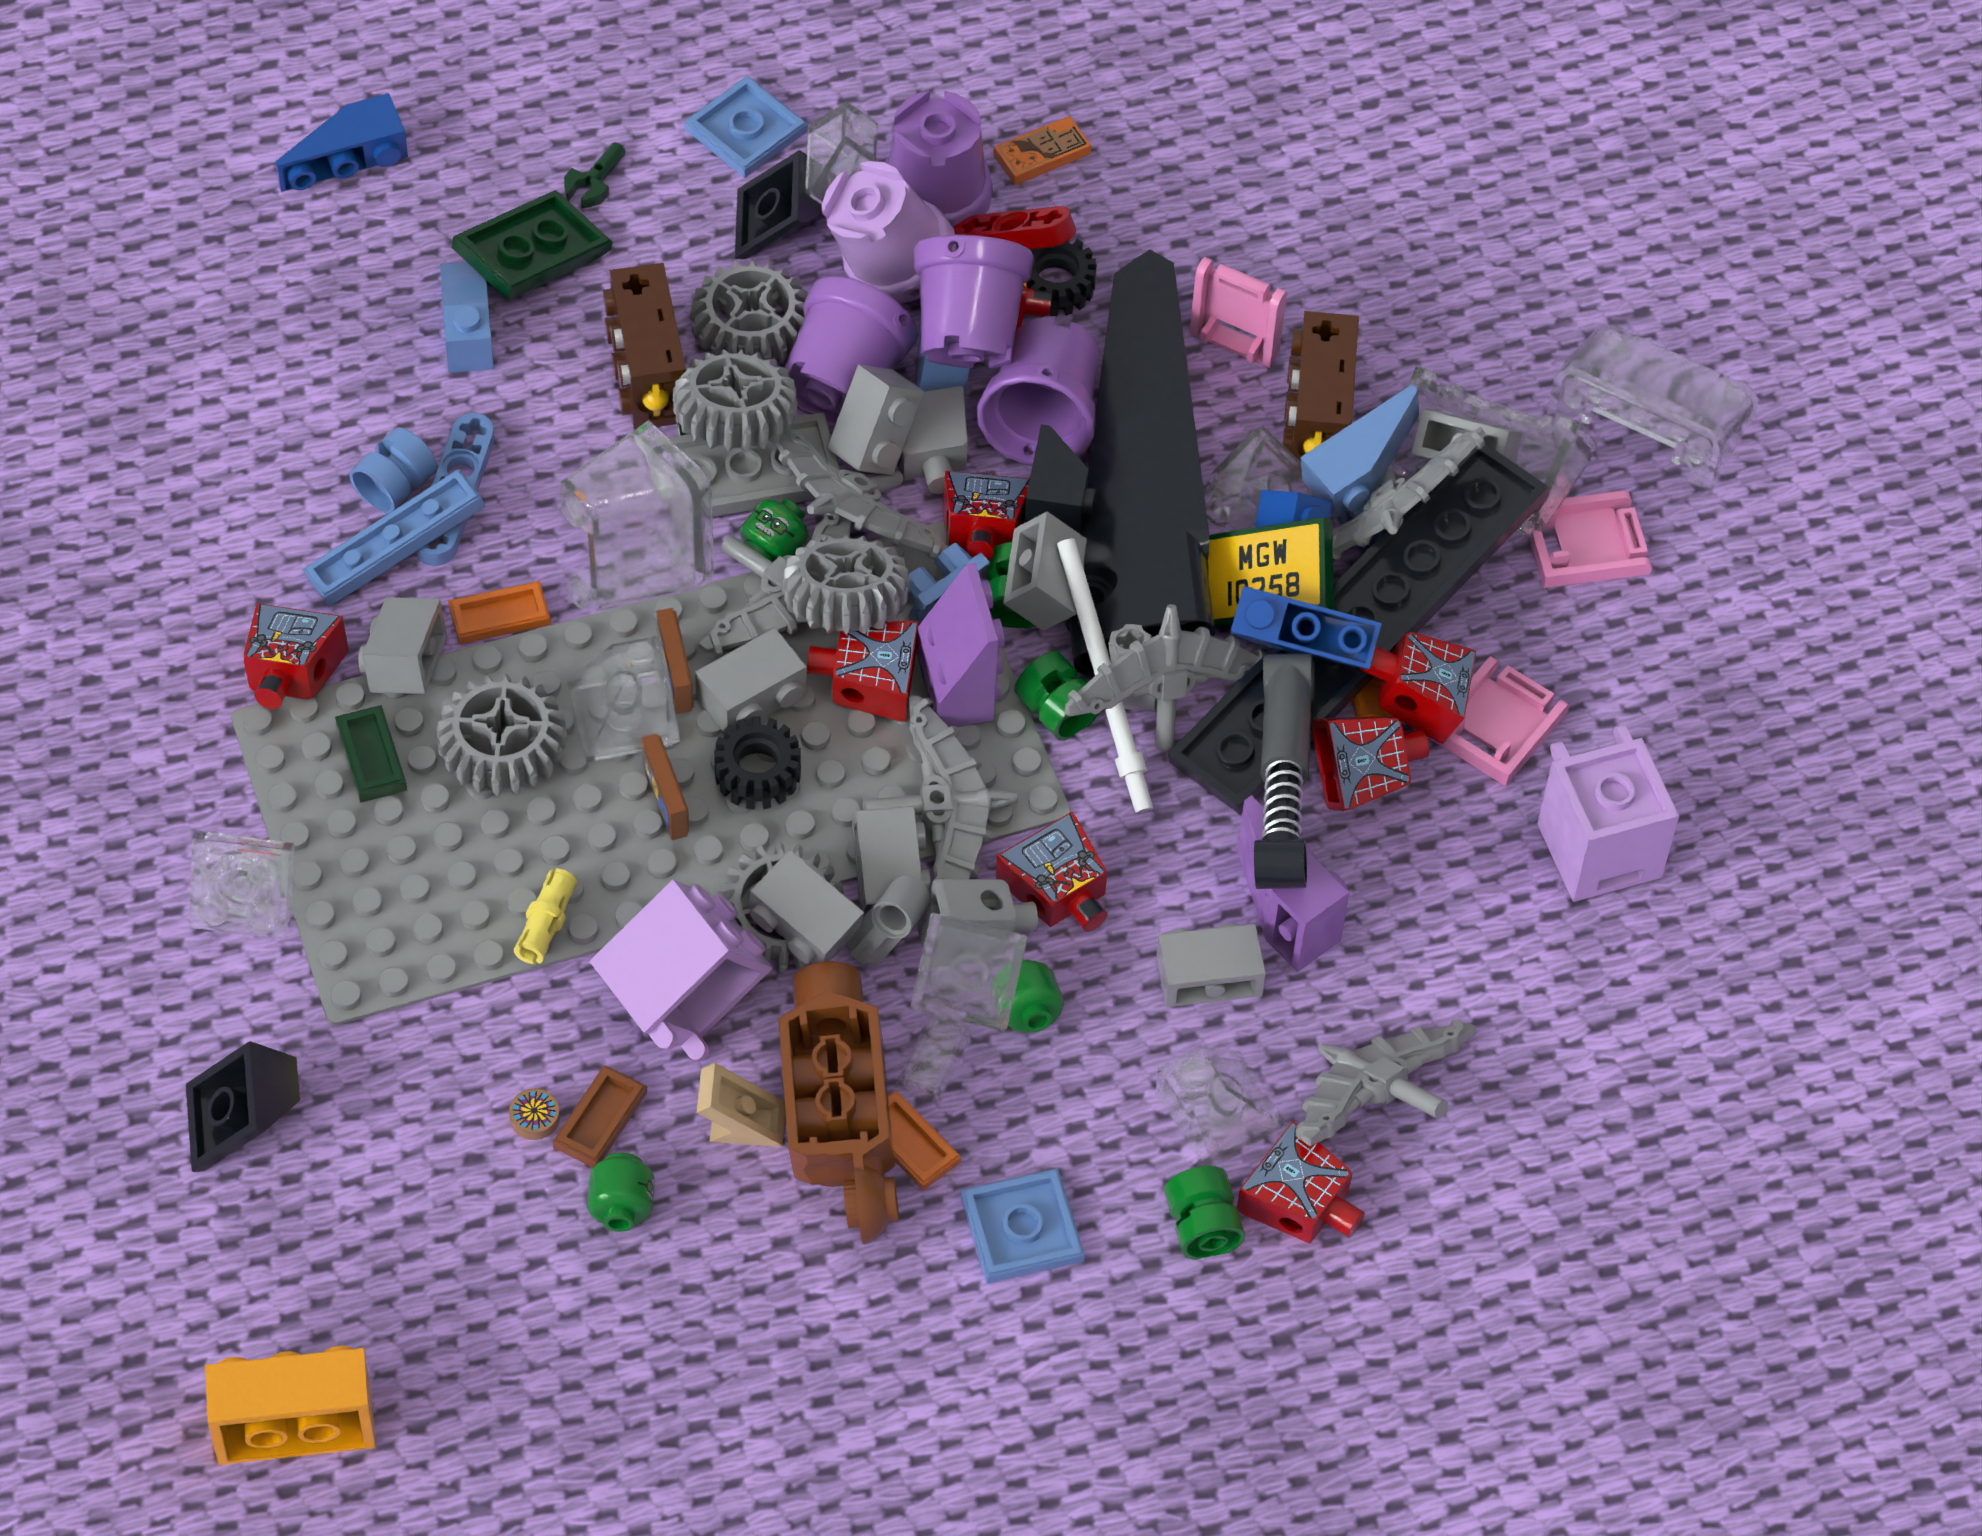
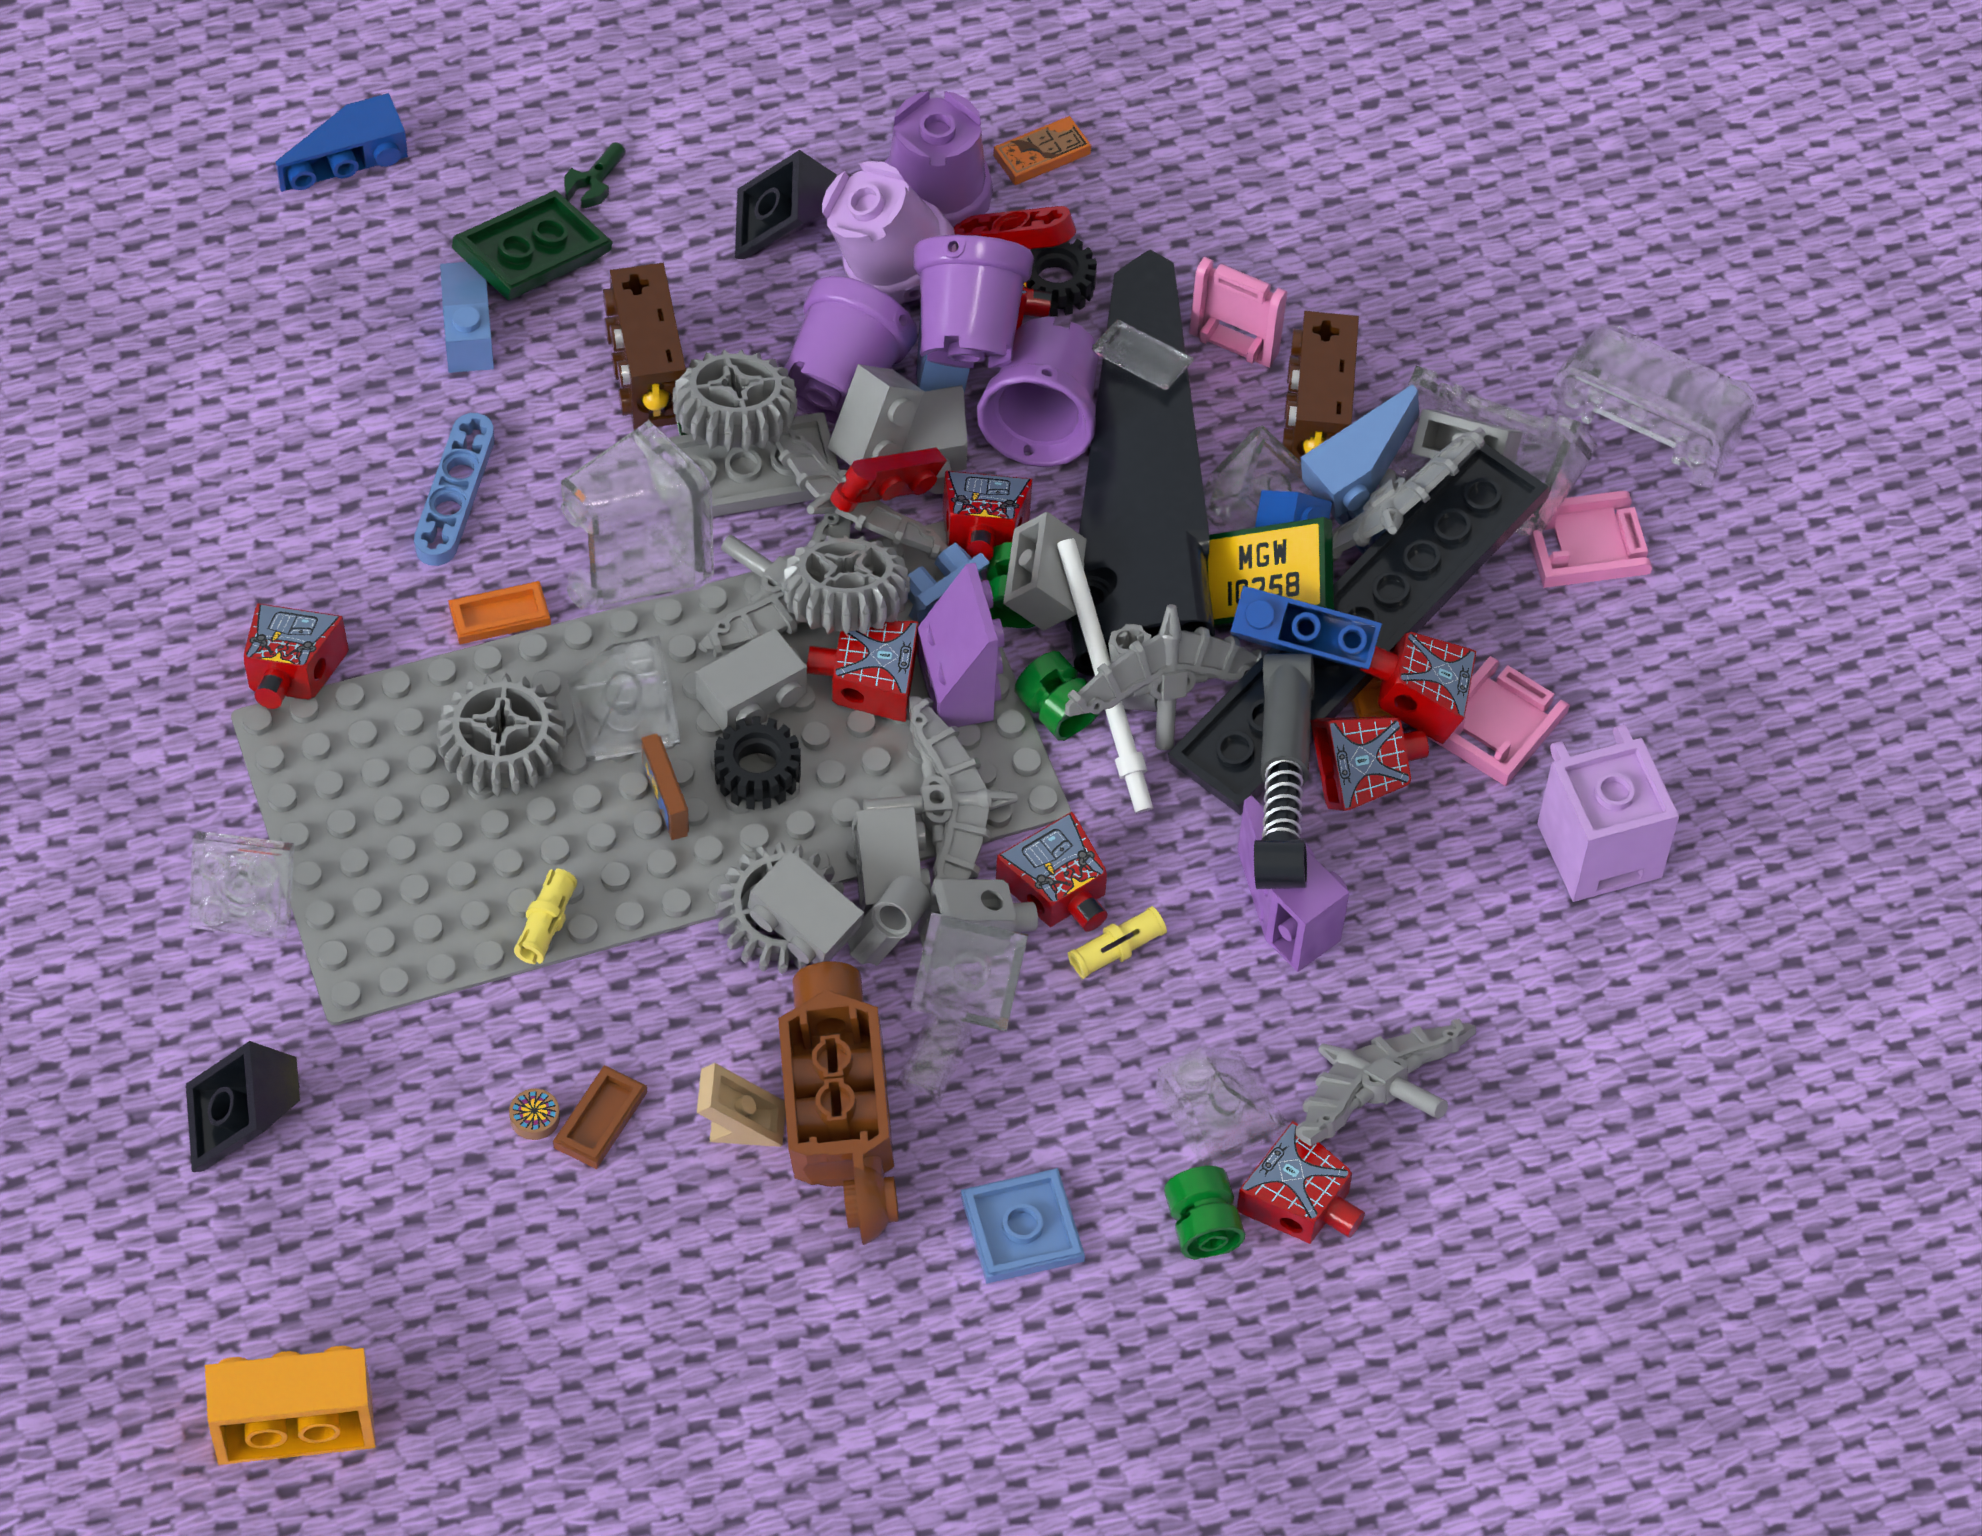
(371, 753): dark green tile -> none
(389, 472): medium blue wheel -> none
(394, 537): medium blue tile -> none
(403, 645): light grey brick -> none
(620, 1191): green head -> none
(676, 660): dark orange tile -> none
(682, 966): lavender container -> none
(746, 126): medium blue tile -> none
(748, 301): light grey gear -> none
(775, 529): green head -> none
(837, 145): clear slope -> none
(888, 477): none -> red plate
(918, 1145): orange tile -> none
(1035, 997): green head -> none
(1058, 482): black slope -> none
(1142, 354): none -> clear tile
(1144, 928): none -> light yellow pin
(1210, 964): light grey brick -> none

